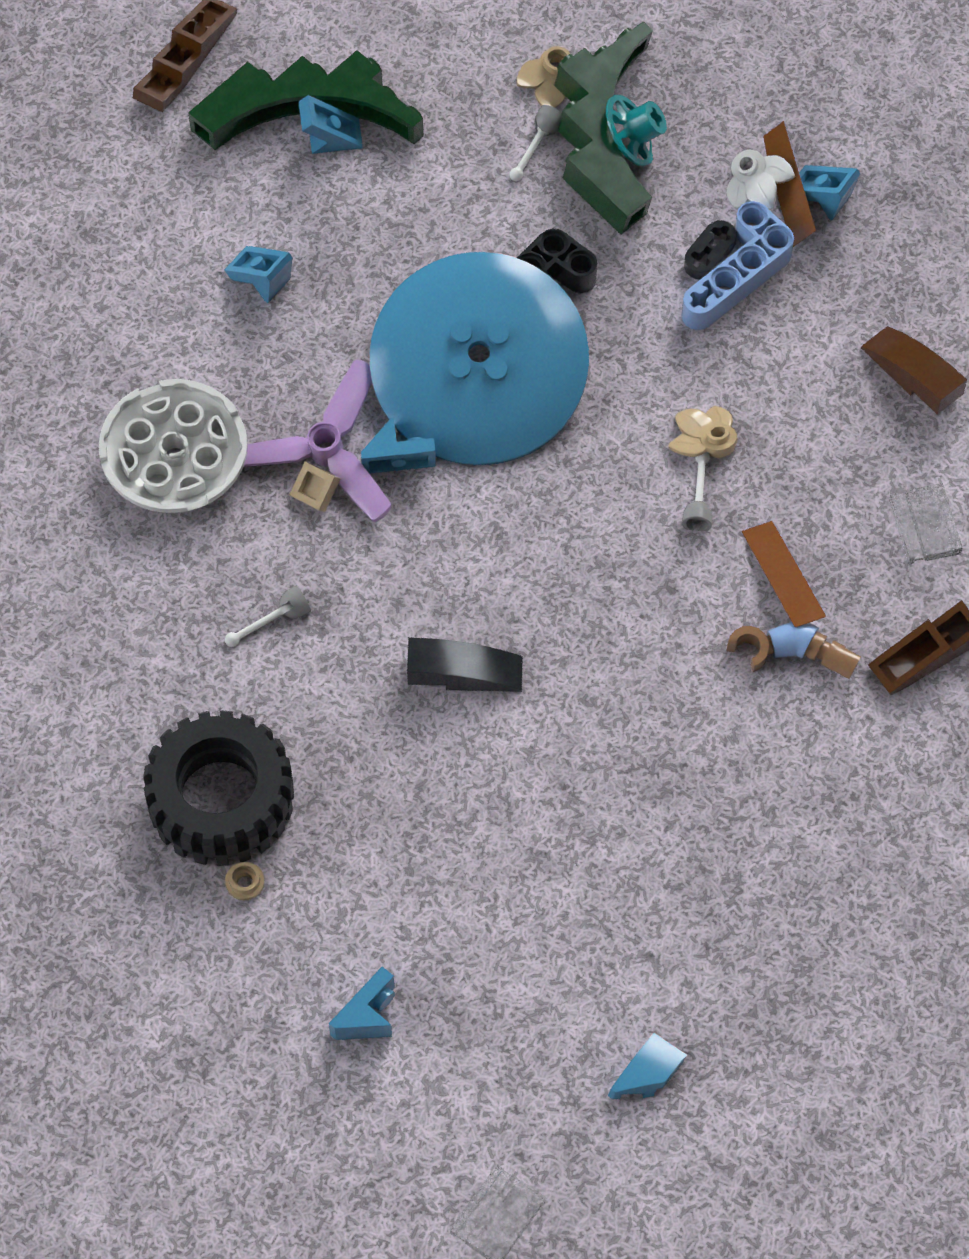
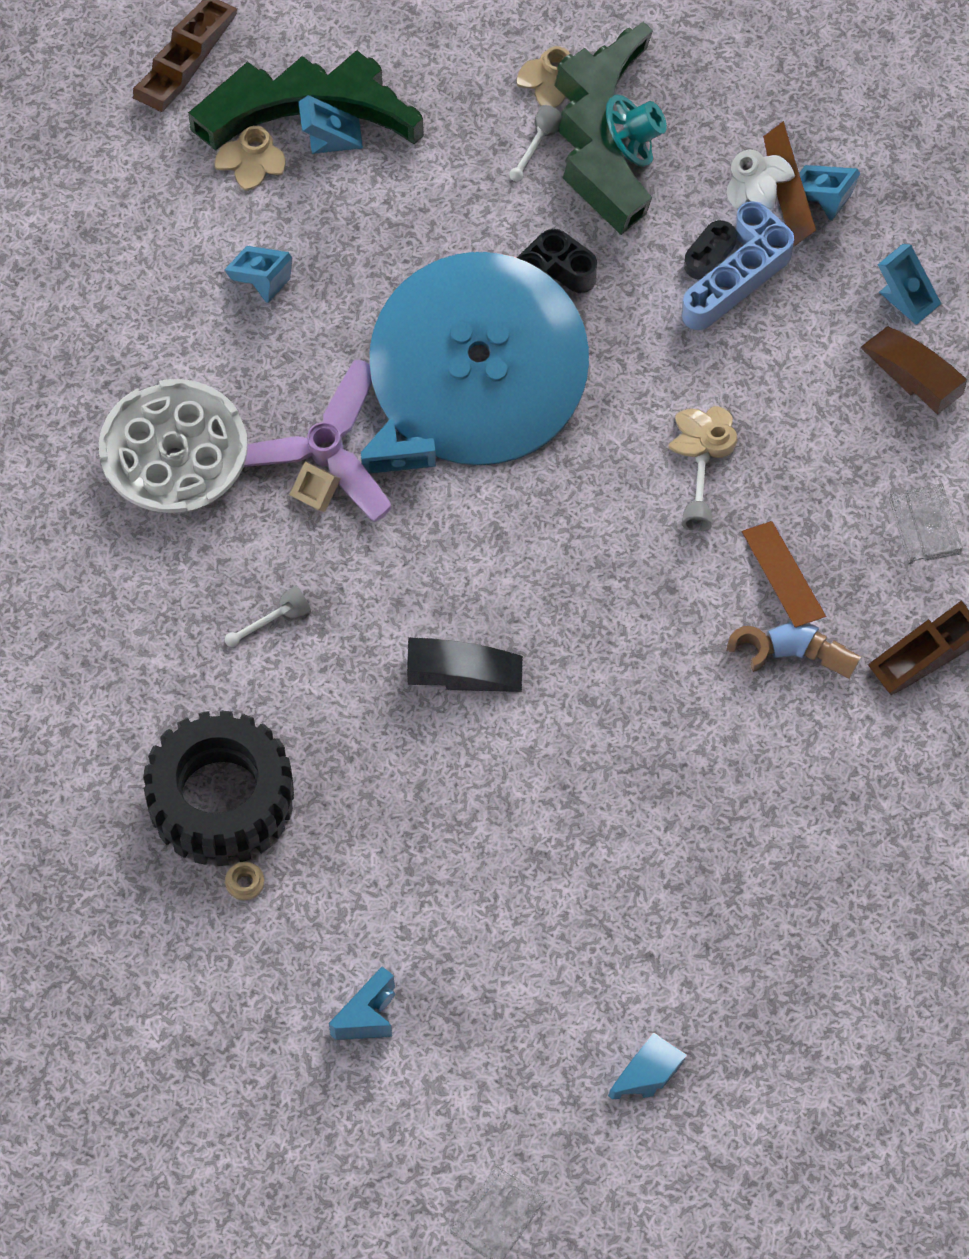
(251, 162): none -> tan plate
(908, 284): none -> dark azure slope

